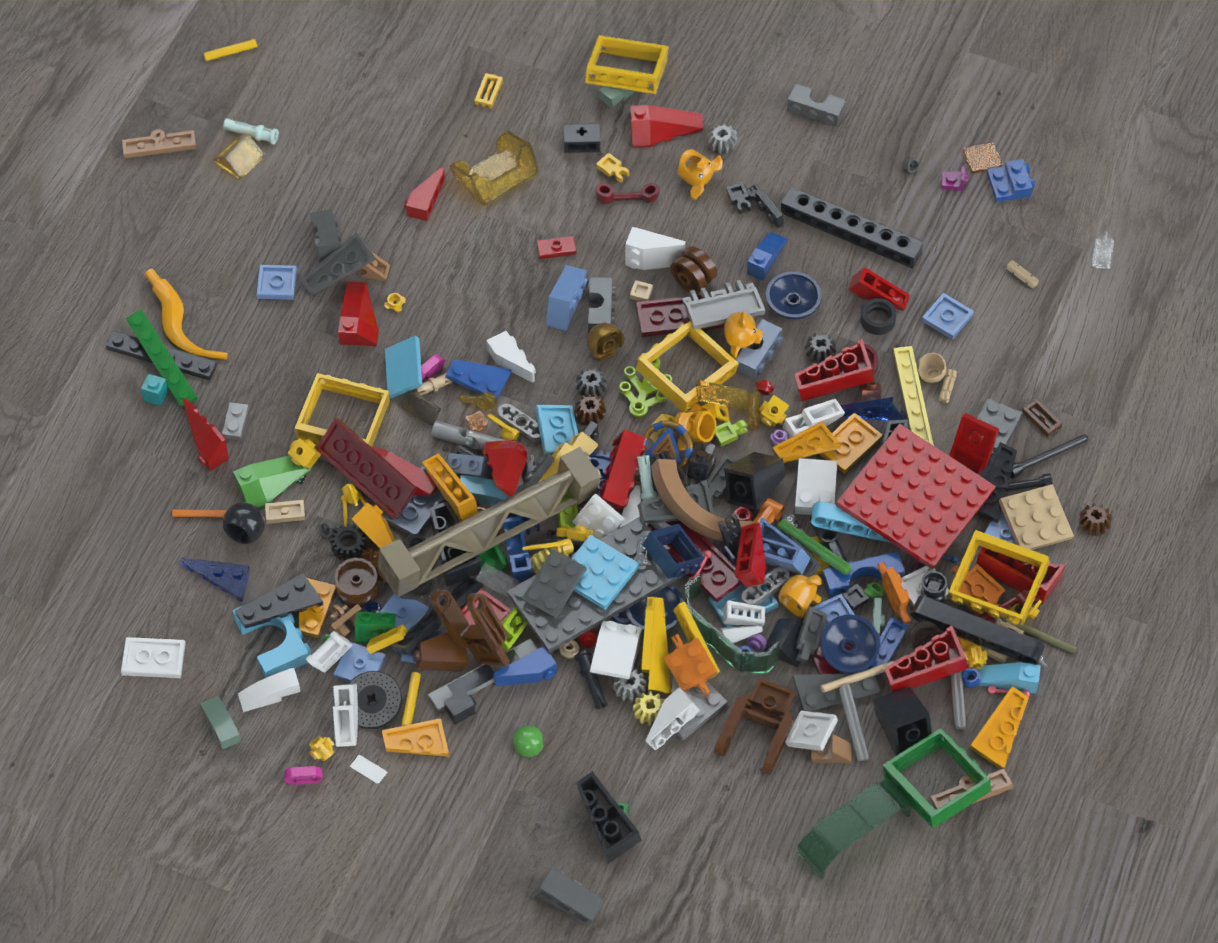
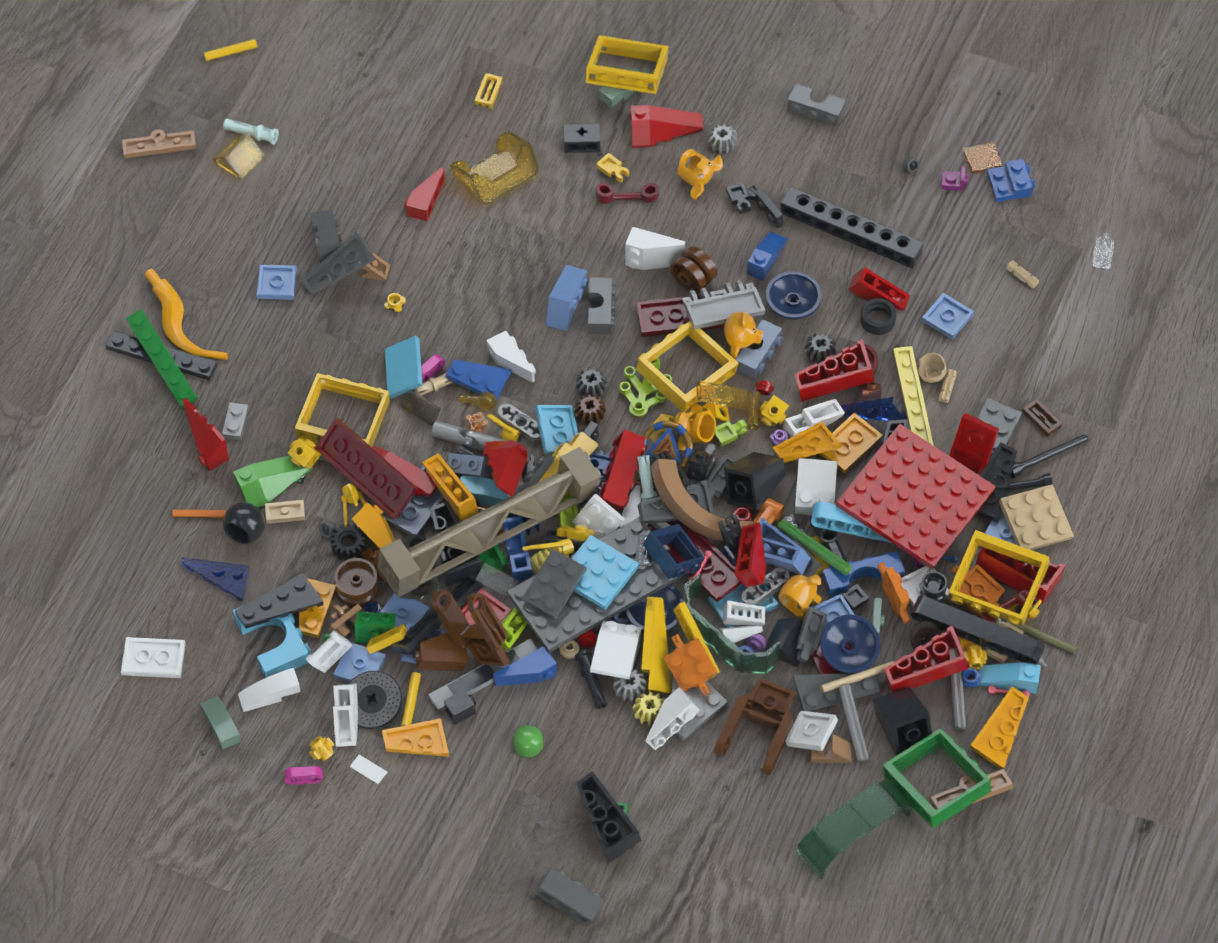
(154, 390): teal brick -> none
(357, 317): red wedge -> none
(556, 247): plate -> none
(604, 340): pearl gold cylinder -> none
(641, 291): tan plate -> none
(874, 591): bright green plate -> none
(890, 641): blue plate -> none
(1095, 519): reddish brown gear -> none

